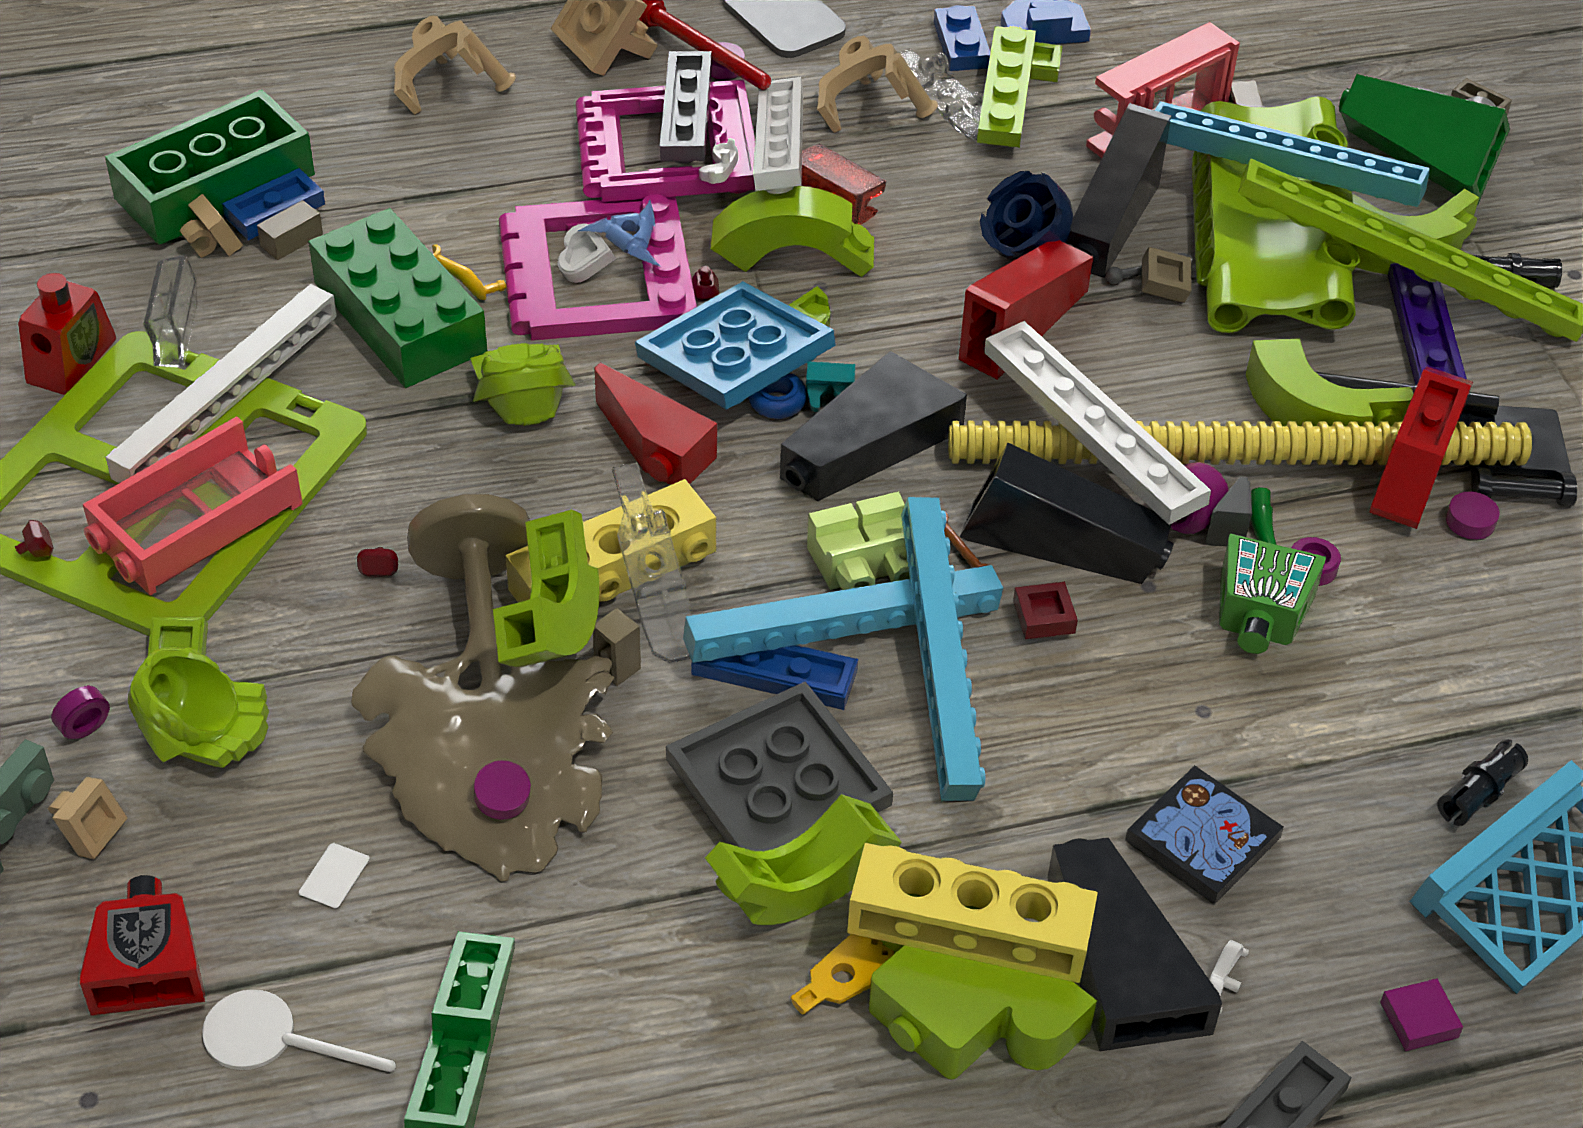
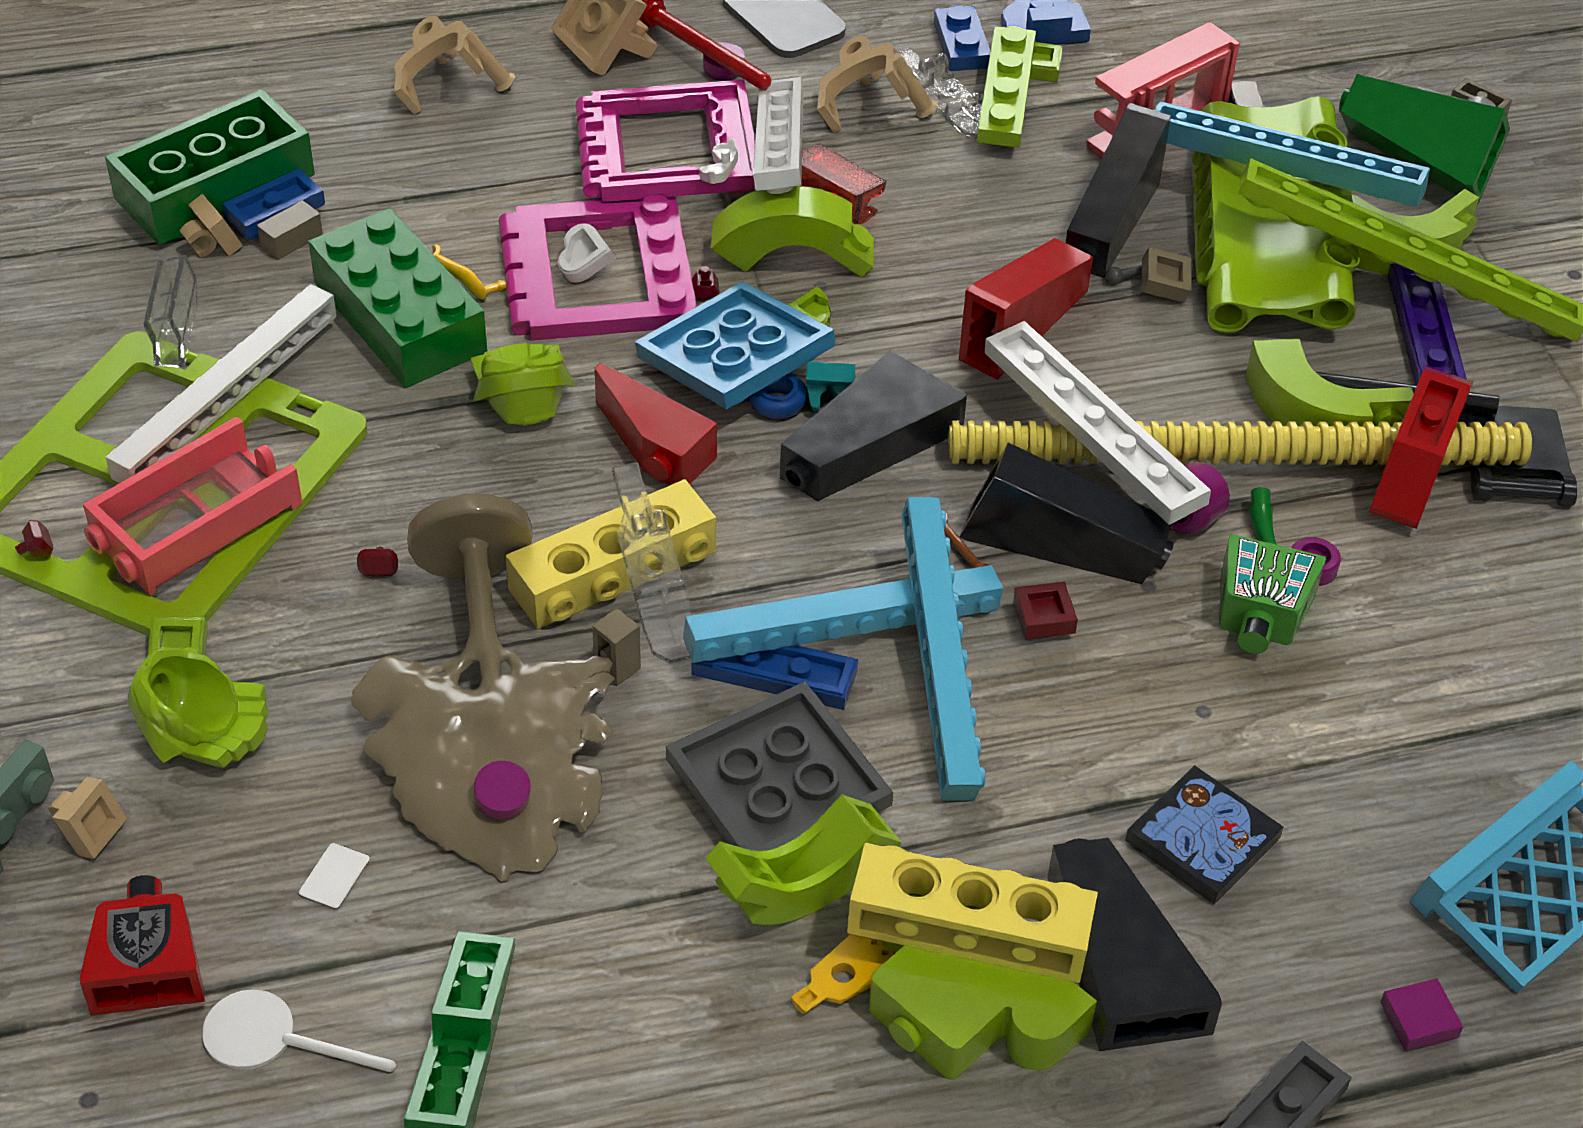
(63, 333): red torso -> none
(80, 712): magenta tile -> none
(562, 597): lime arch -> none
(618, 225): medium blue piece -> none
(686, 106): plate -> none
(859, 544): yellowish green hips -> none
(1026, 214): dark blue cylinder -> none
(1225, 963): white piece -> none
(1231, 514): dark grey slope -> none
(1472, 515): magenta tile -> none
(1482, 782): black pin -> none
(1541, 271): black pin -> none

